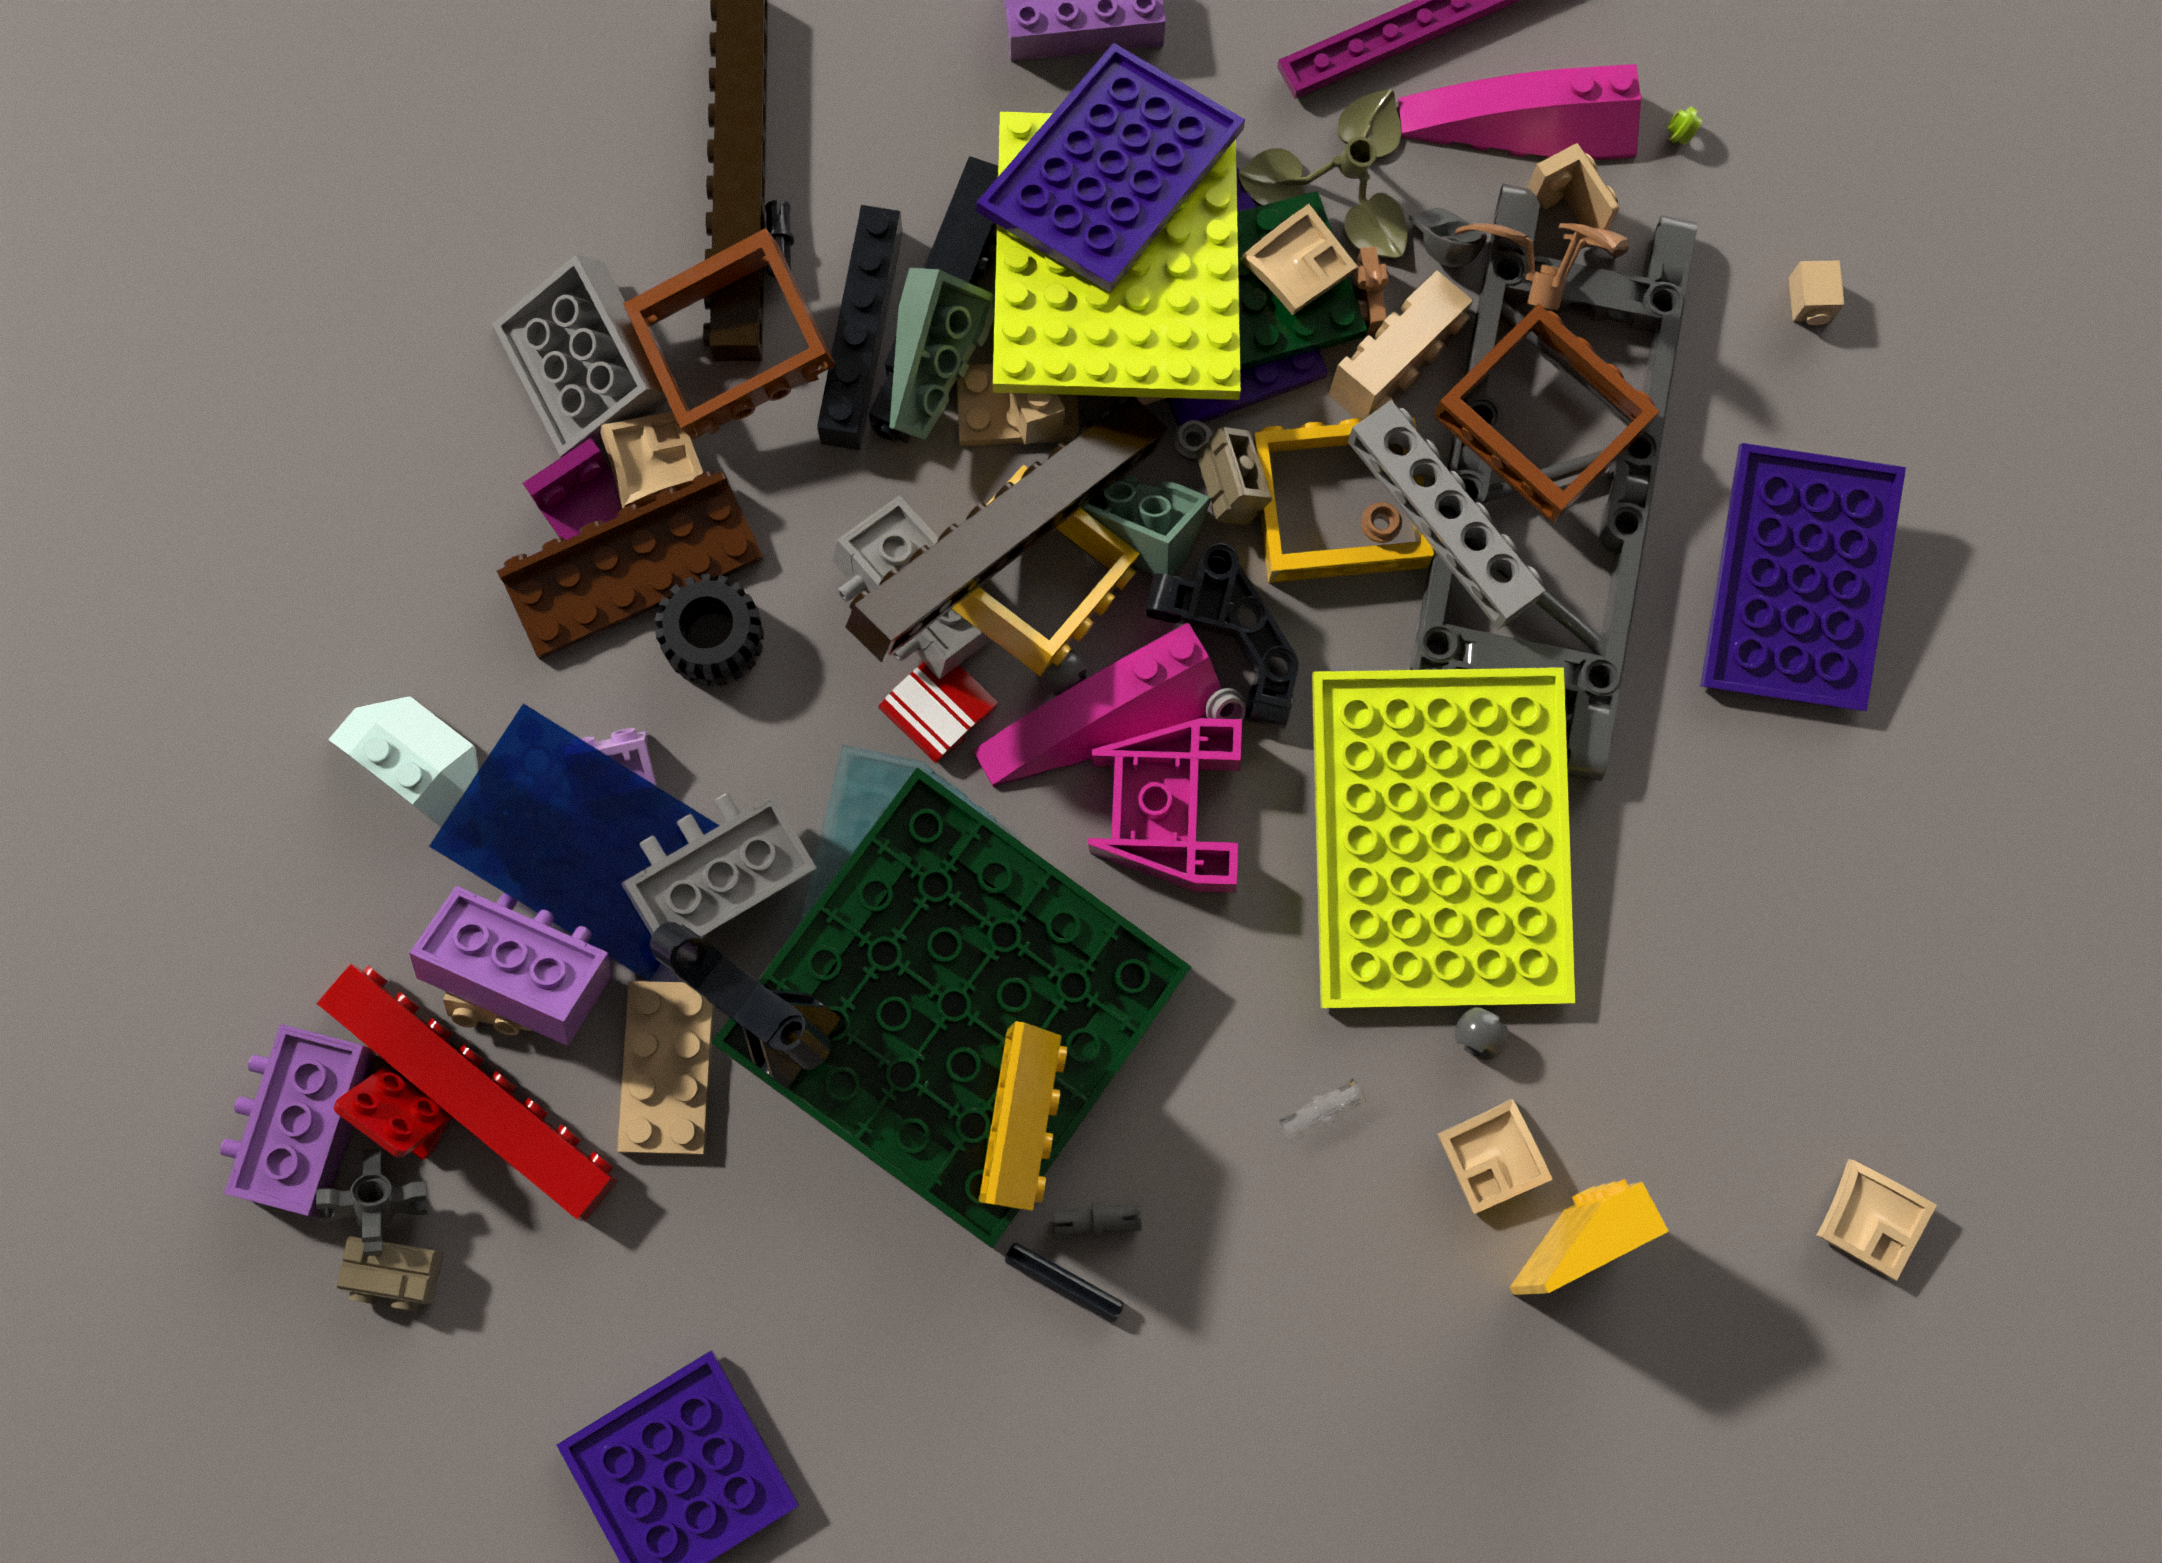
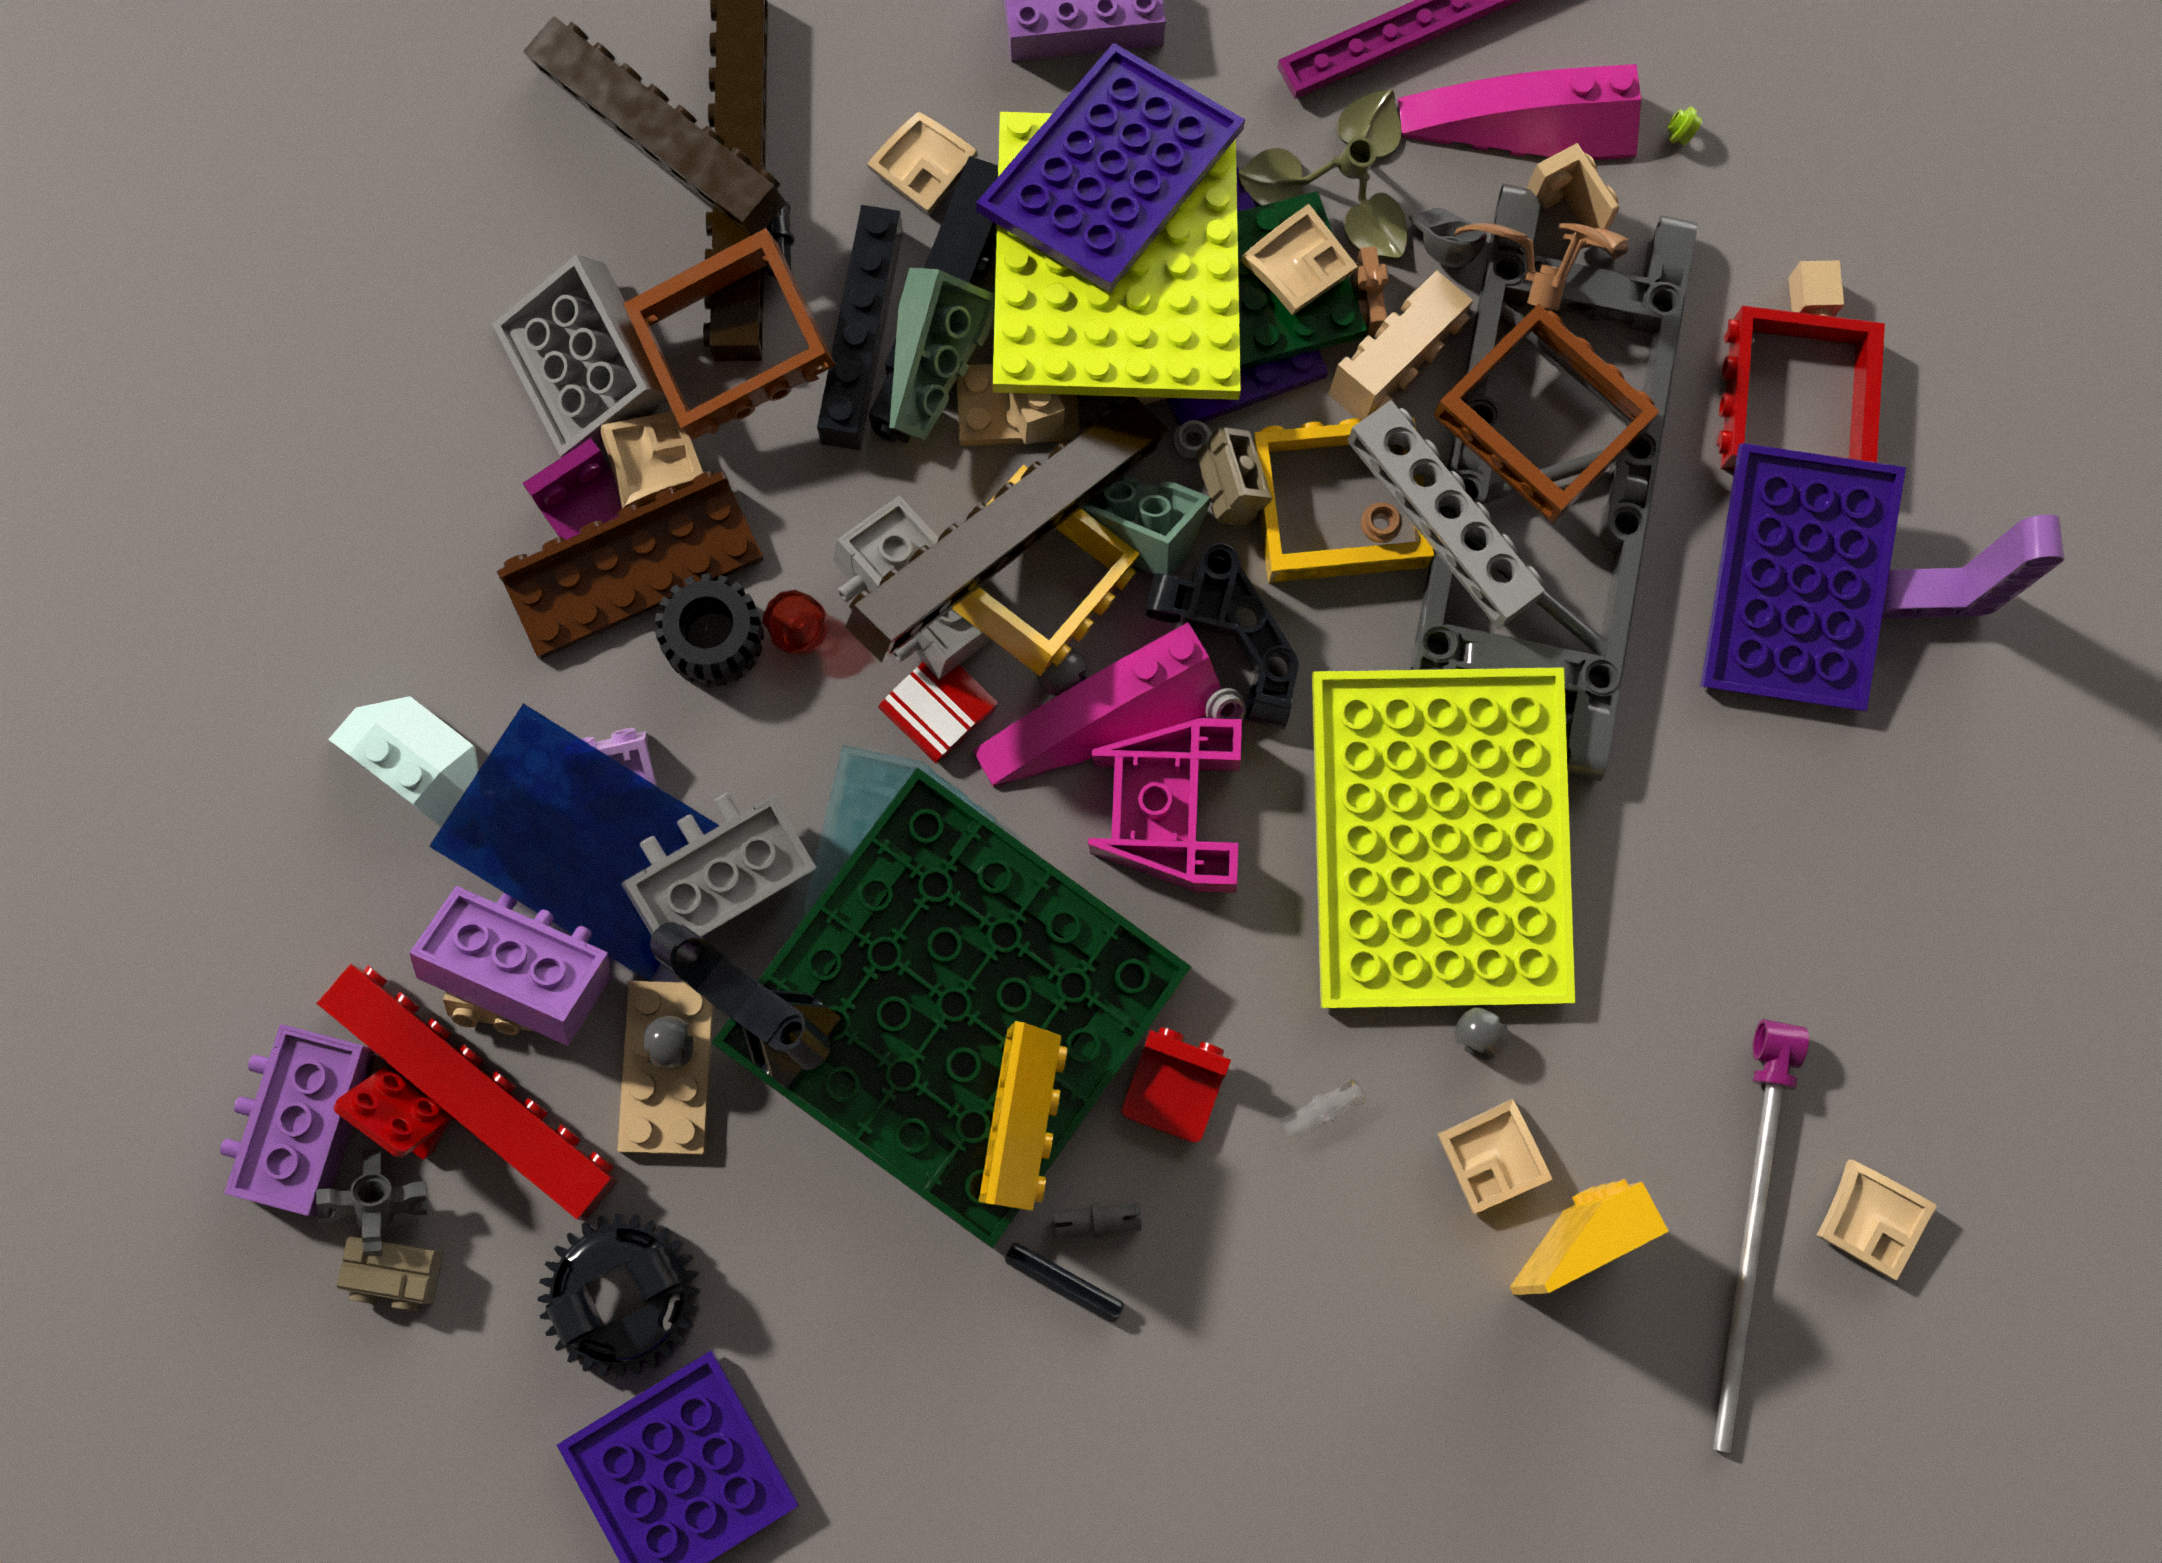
(655, 126): none -> dark brown brick
(657, 1276): none -> black piece
(668, 1043): none -> dark grey piece
(796, 622): none -> clear red hair
(922, 161): none -> tan plate
(1175, 1085): none -> red bracket
(1779, 1048): none -> flat silver piece
(1866, 383): none -> red window
(1984, 583): none -> medium lavender beam

